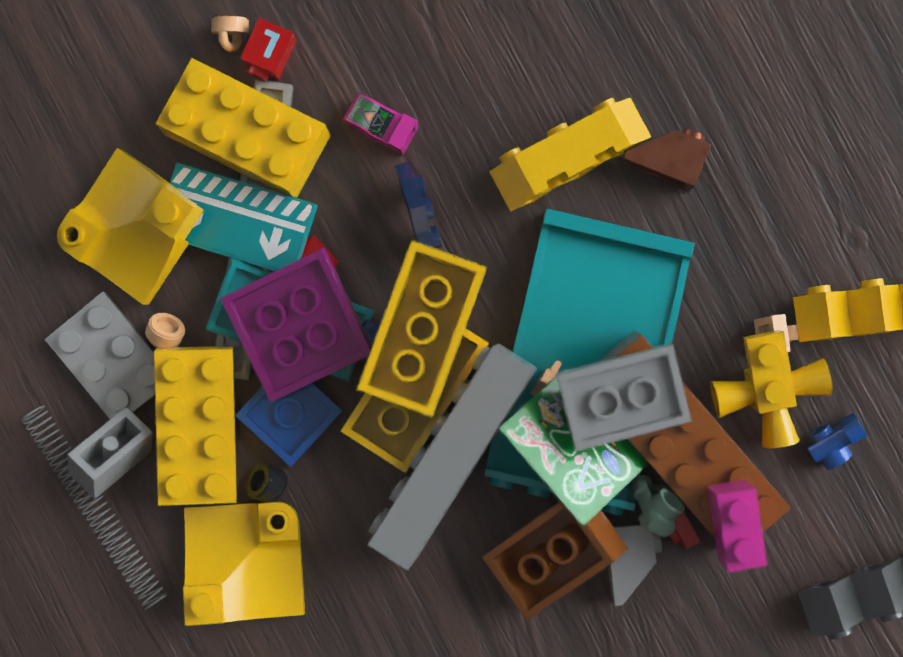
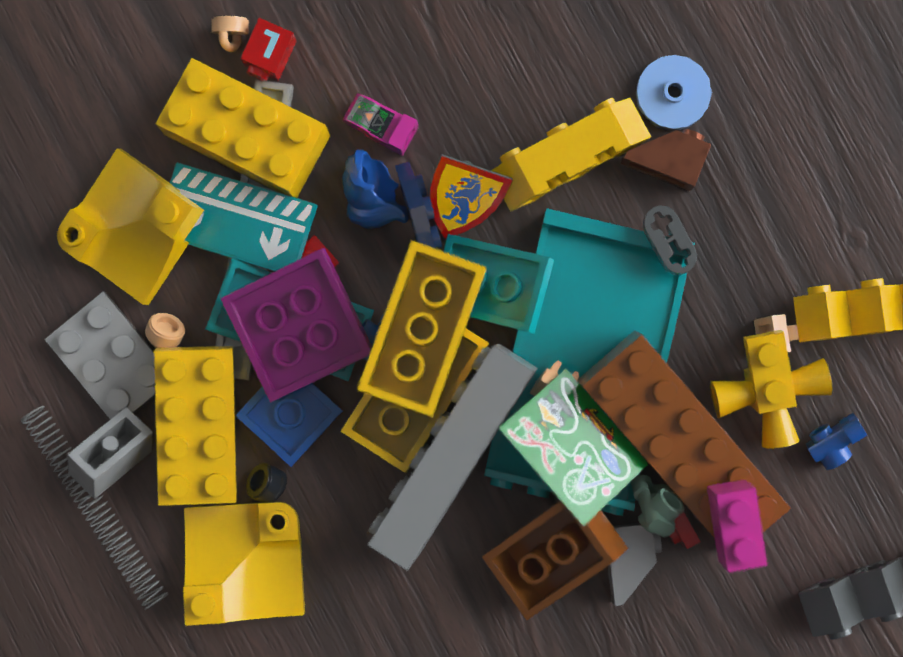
(371, 192): none -> blue hair
(464, 194): none -> shield
(512, 282): none -> teal plate
(623, 397): light grey plate -> none
(659, 106): none -> light blue plate
(677, 235): none -> dark grey beam

